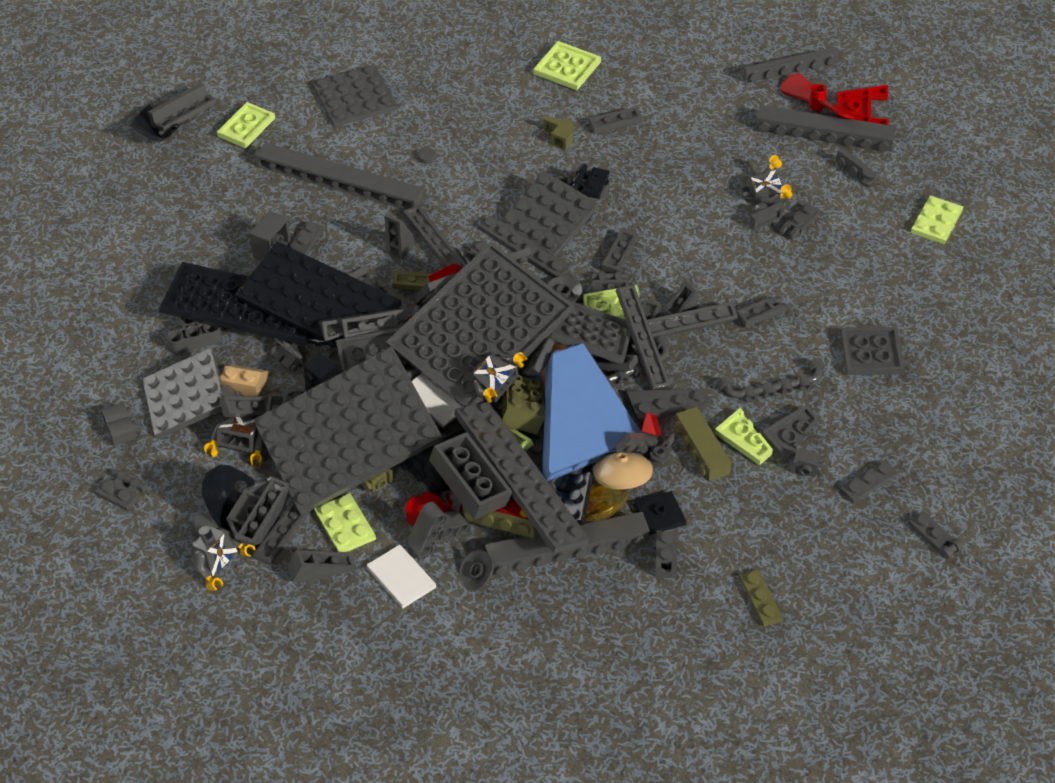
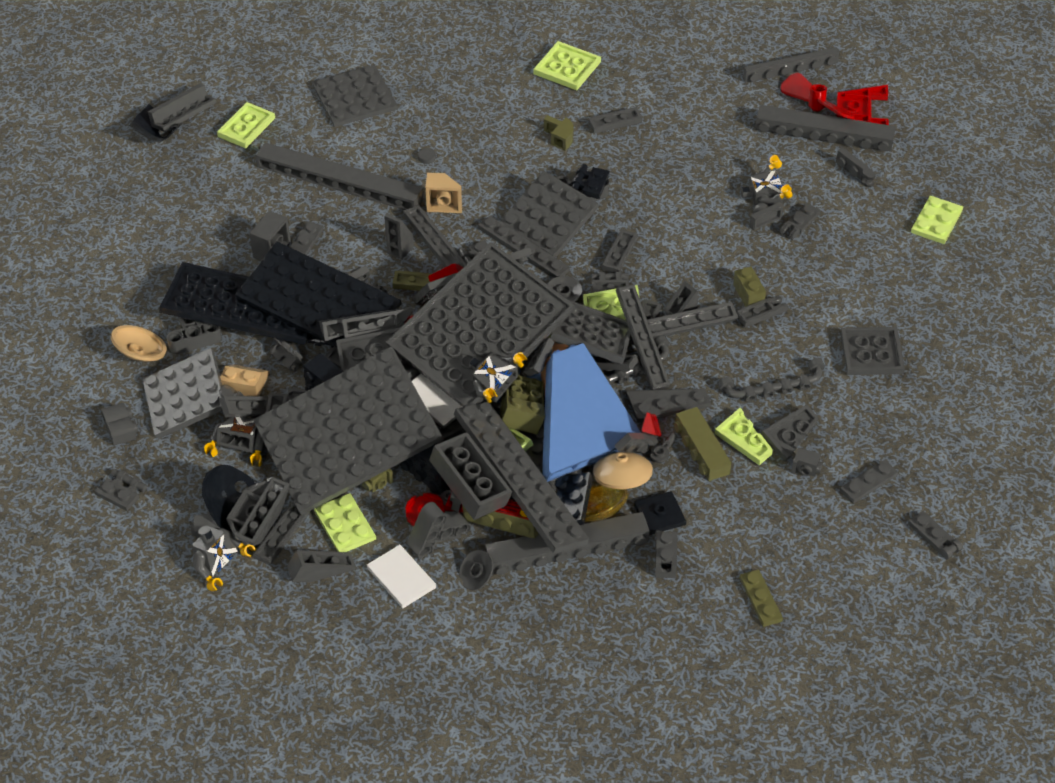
(138, 343): none -> tan dish
(443, 194): none -> tan slope
(748, 286): none -> olive brick

